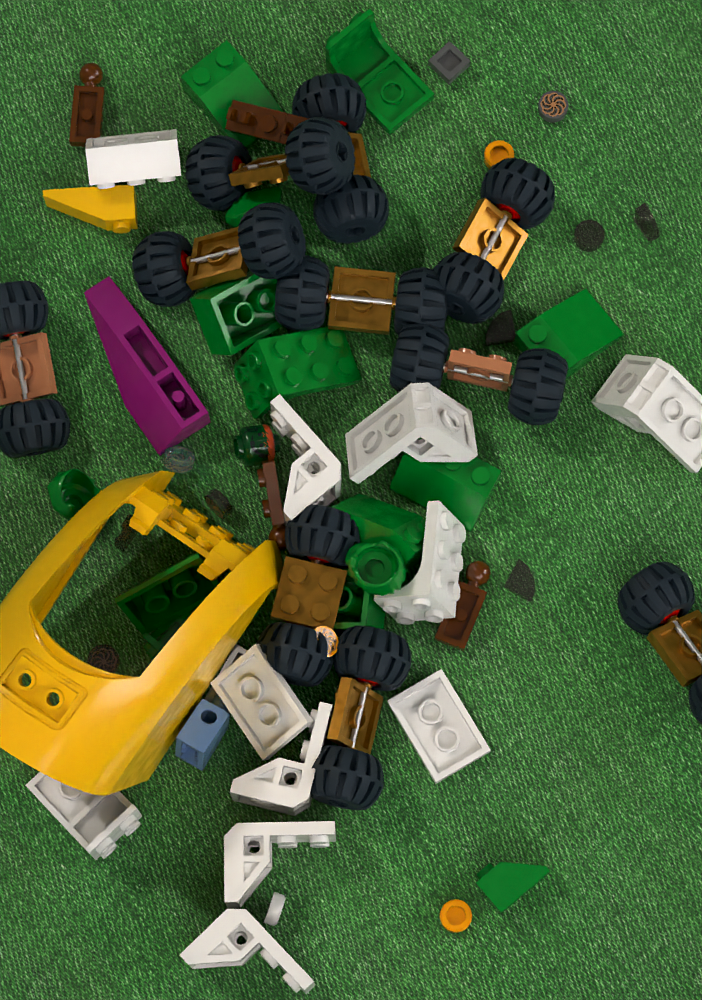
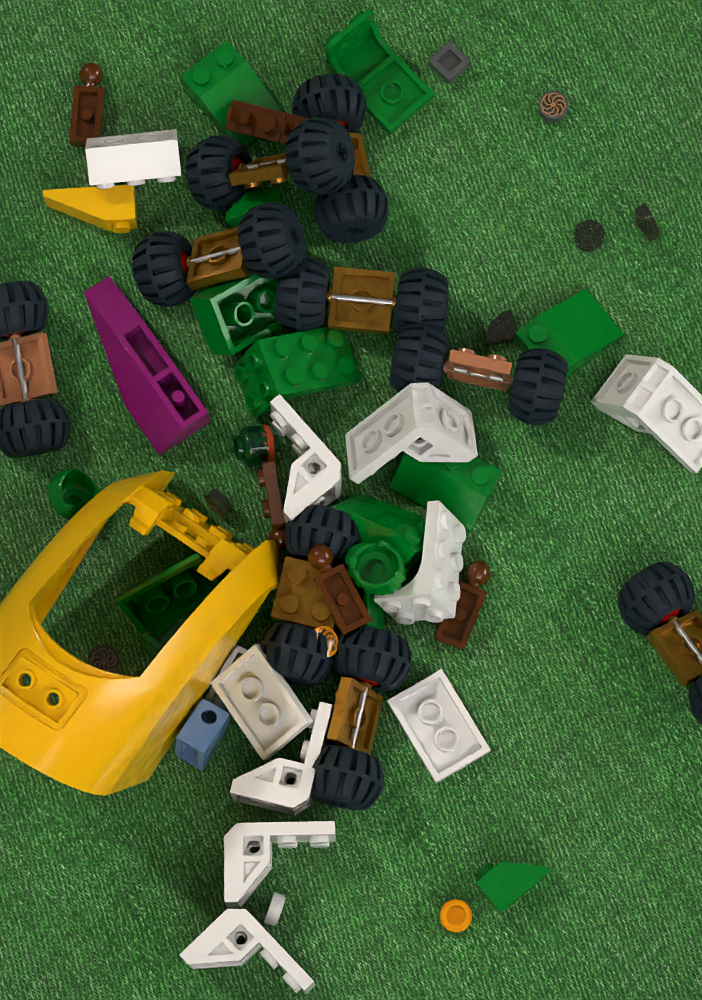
(88, 817): white bracket -> none
(126, 536): clear smoke tile -> none
(178, 459): clear light blue tile -> none
(338, 591): none -> reddish brown plate
(496, 152): light orange tile -> none
(512, 200): black plate -> none
(521, 581): clear smoke tile -> none

